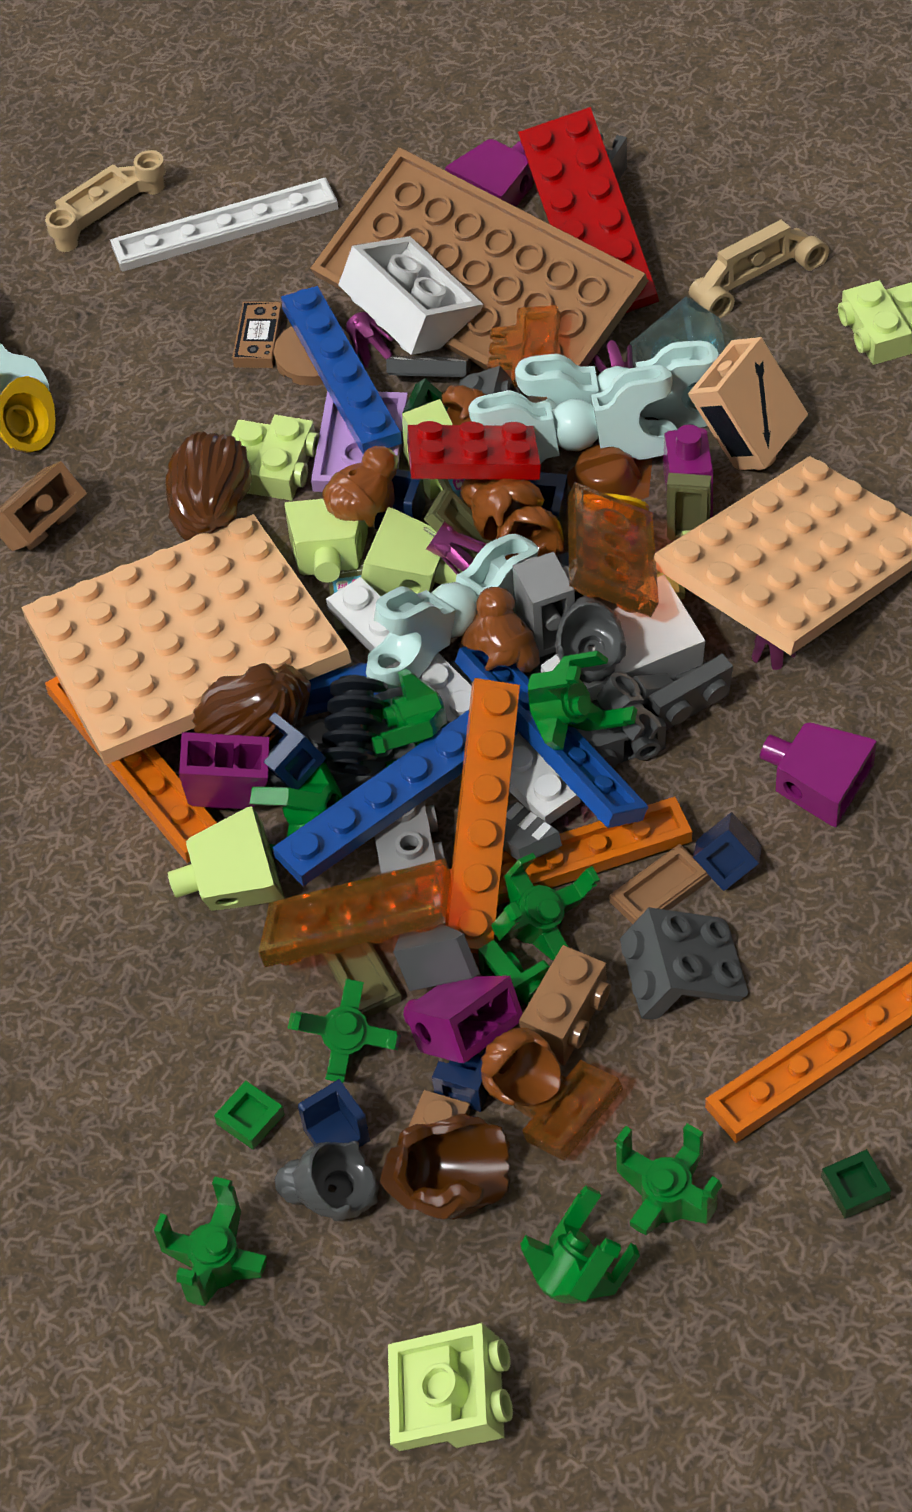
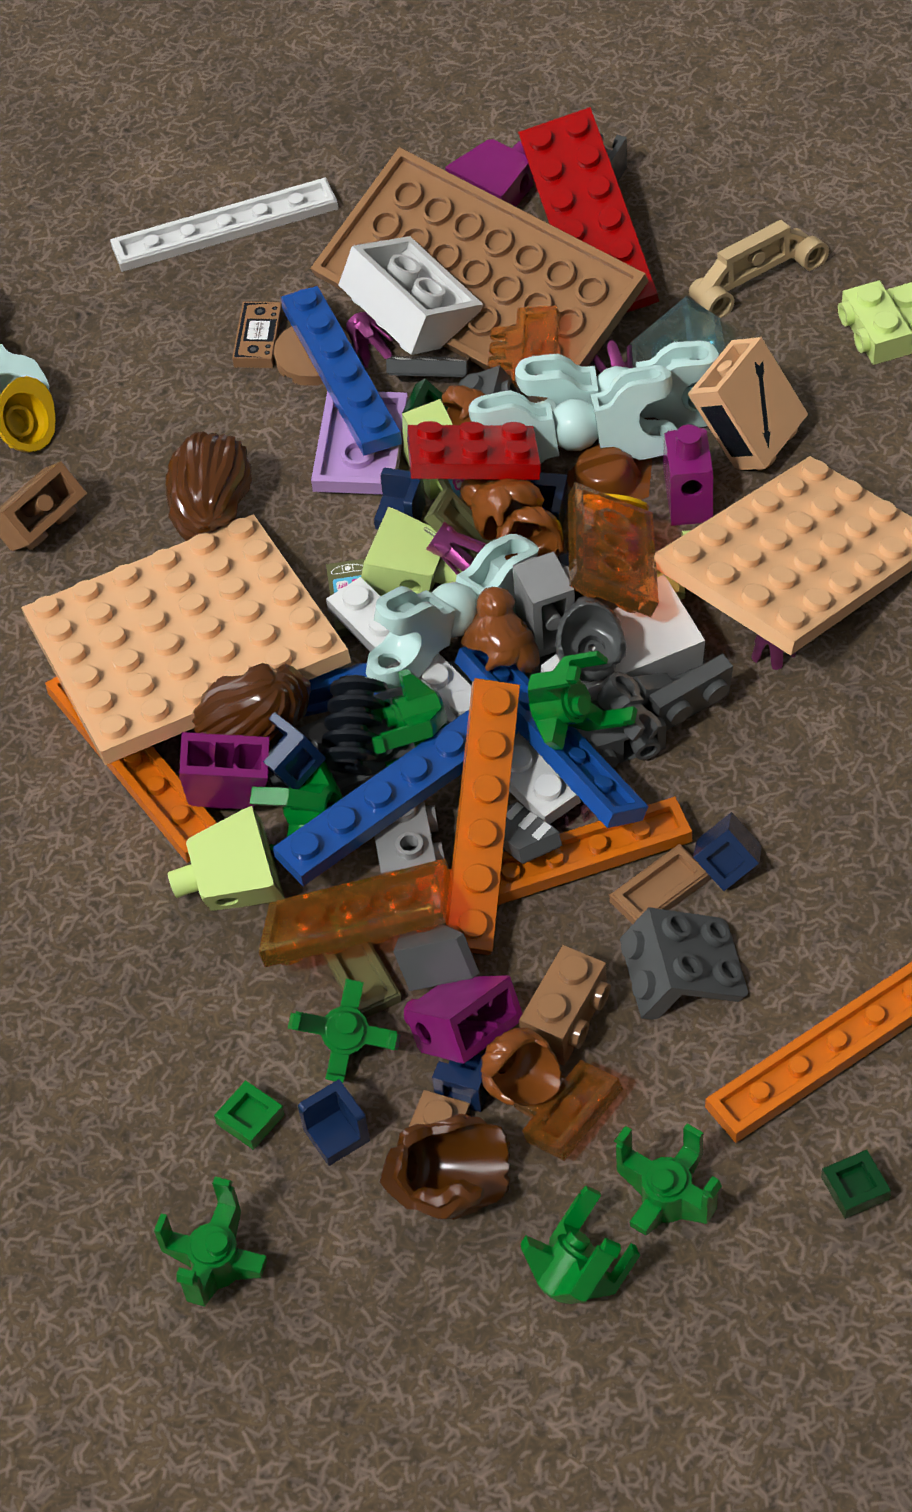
(103, 195): tan plate -> none
(278, 454): yellowish green plate -> none
(322, 541): yellowish green torso -> none
(328, 1165): dark grey piece -> none
(363, 487): dark orange piece -> none
(448, 1388): yellowish green plate -> none
(496, 962): green bracket -> none
(538, 909): green piece -> none
(687, 502): olive tile -> none
(821, 768): magenta torso -> none

